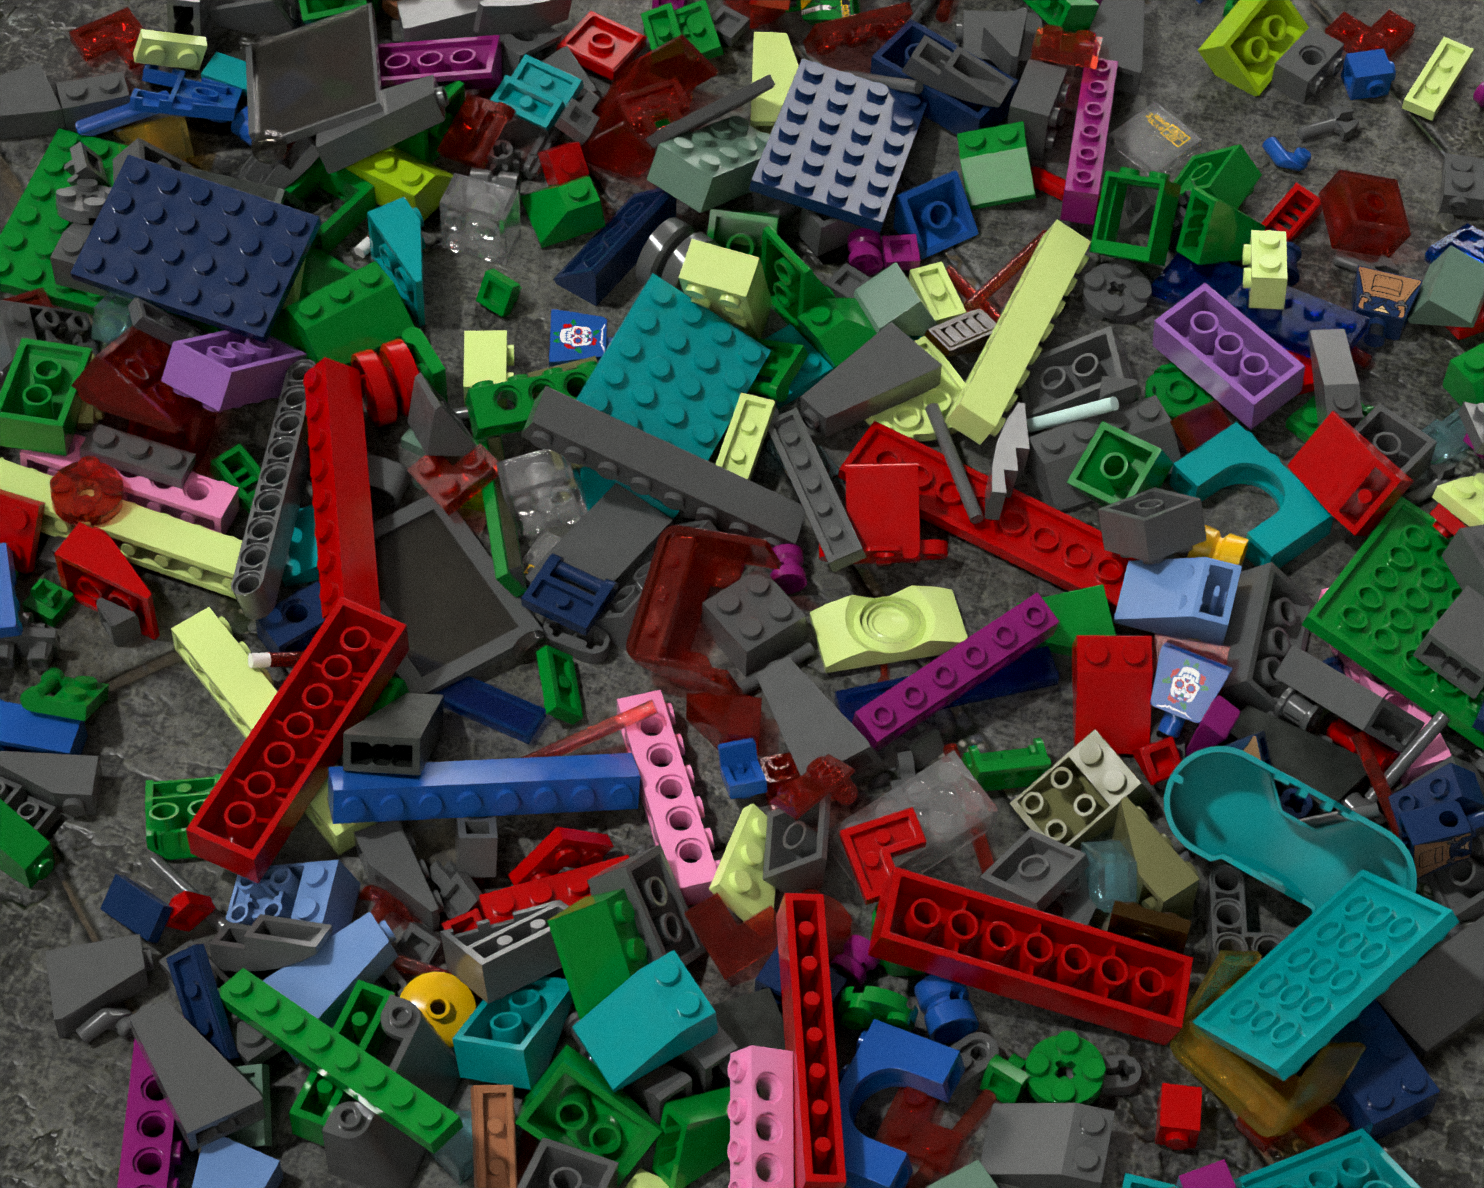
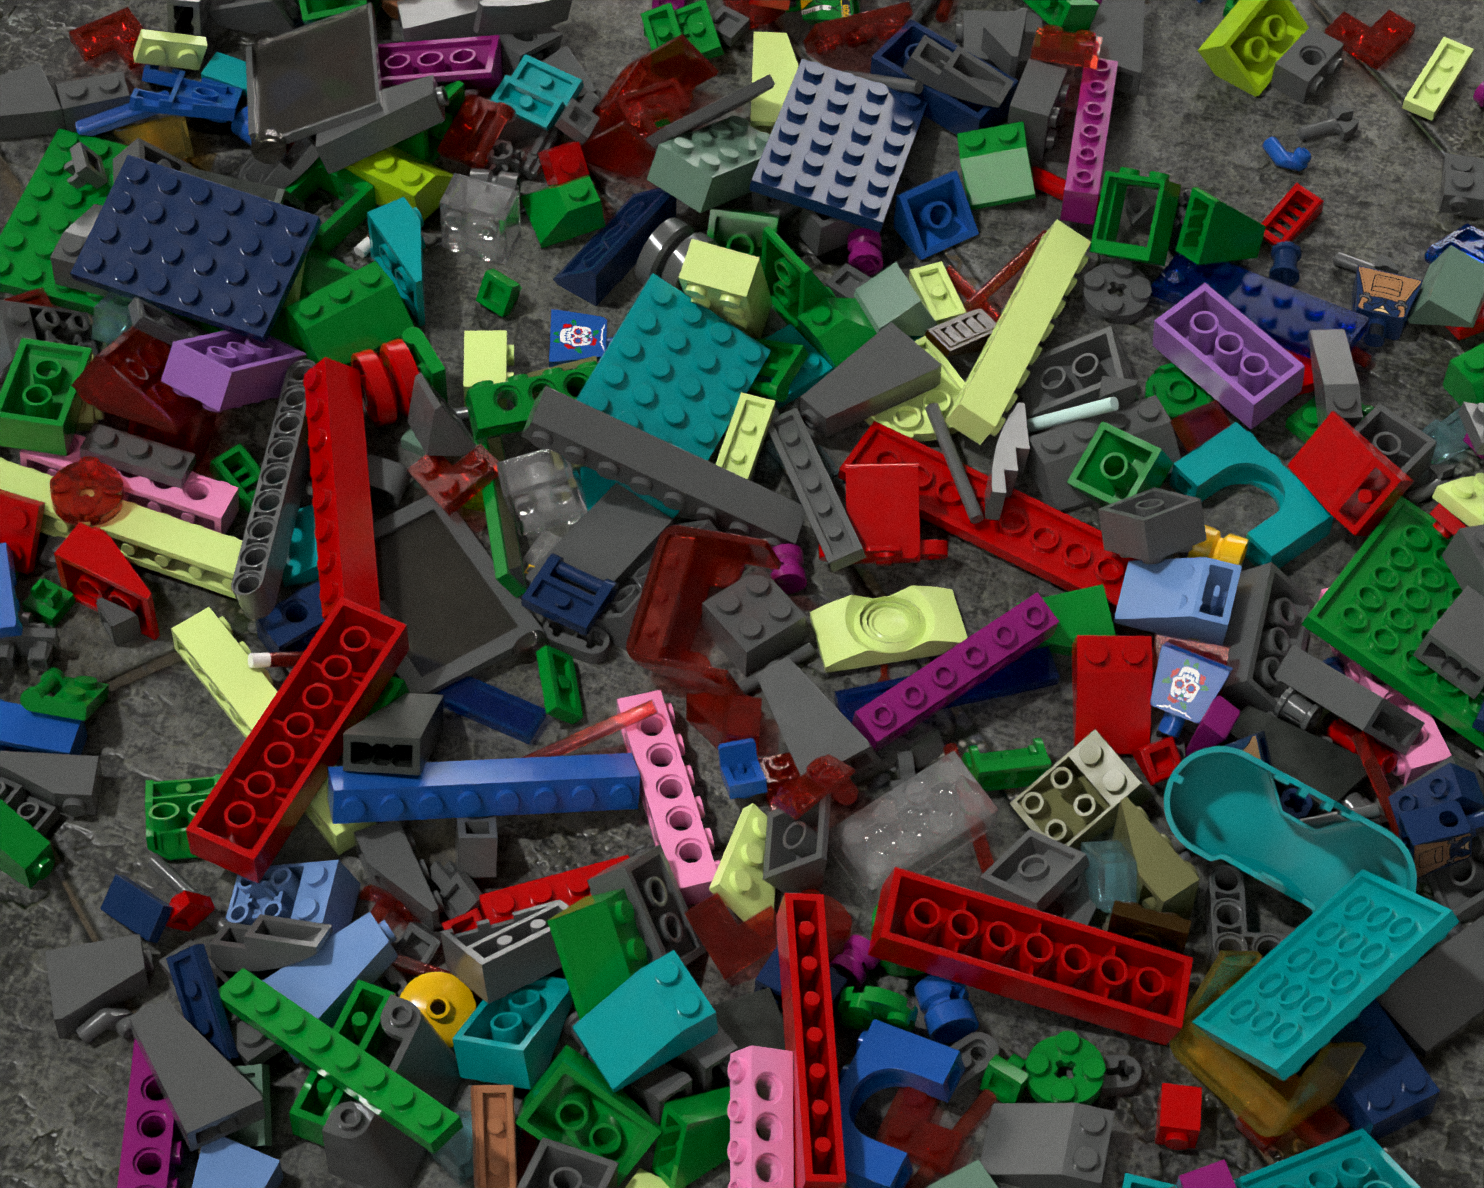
(81, 201): dark grey plate -> none
(562, 849): red plate -> none
(603, 44): red plate -> none
(875, 843): red plate -> none
(902, 250): magenta tile -> none
(1155, 139): clear tile -> none
(1222, 173): green slope -> none
(1266, 269): yellowish green brick -> none
(1364, 213): clear red brick -> none
(1367, 74): blue brick -> none
(1412, 752): dark grey bar -> none

